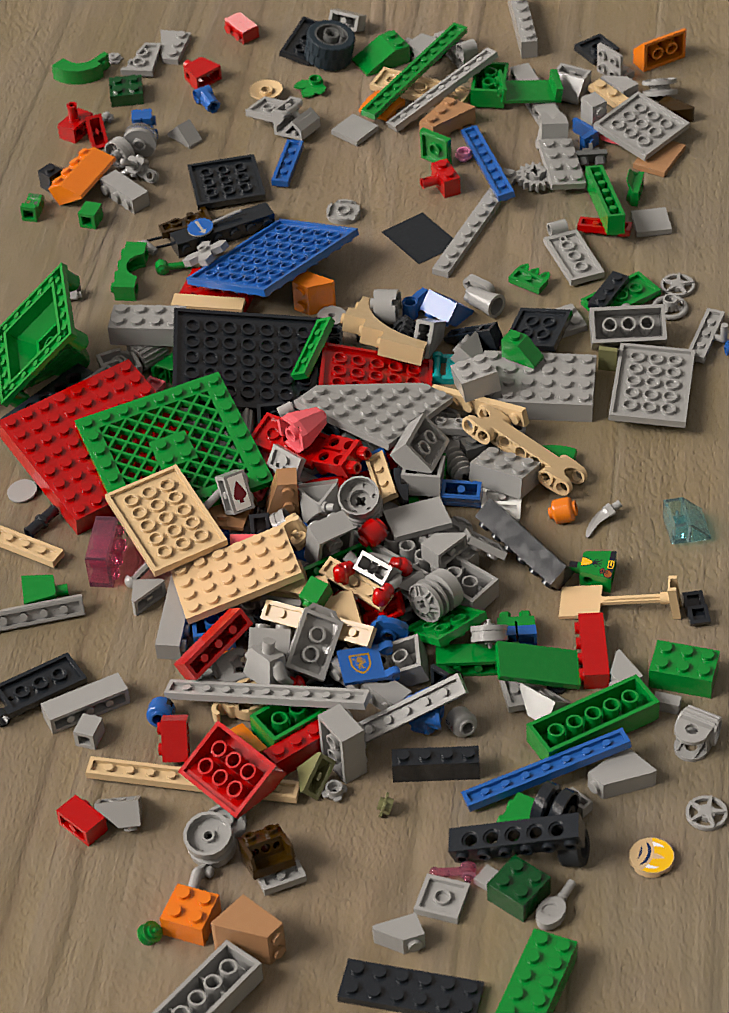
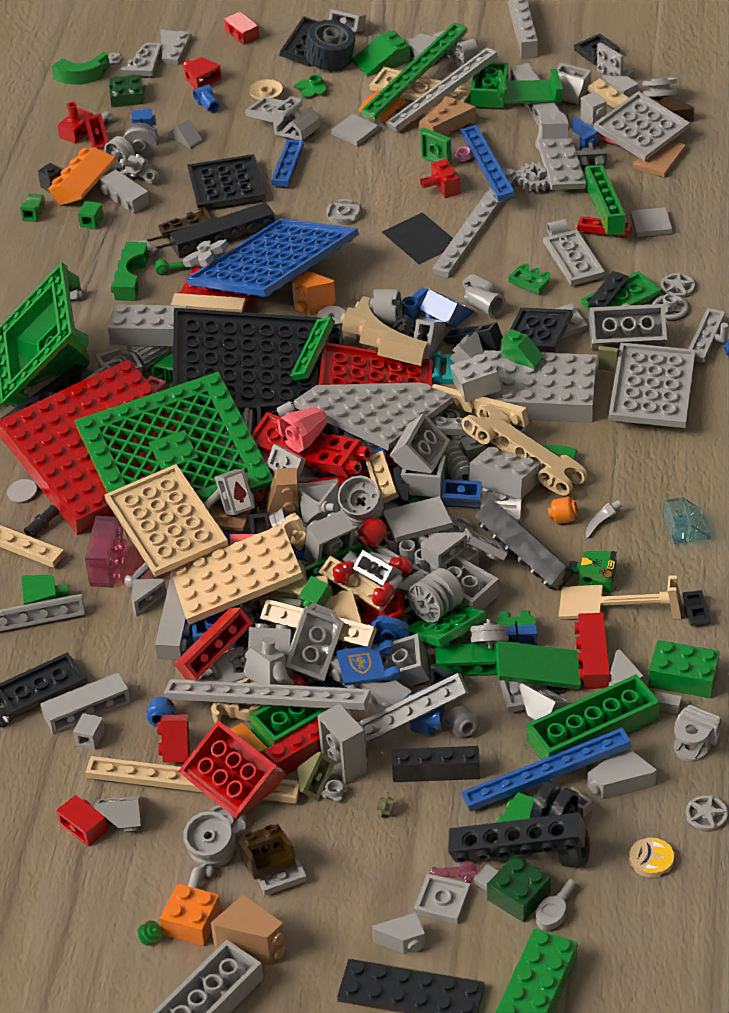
(203, 226): blue piece -> none
(635, 183): green slope -> none
(660, 50): orange slope -> none

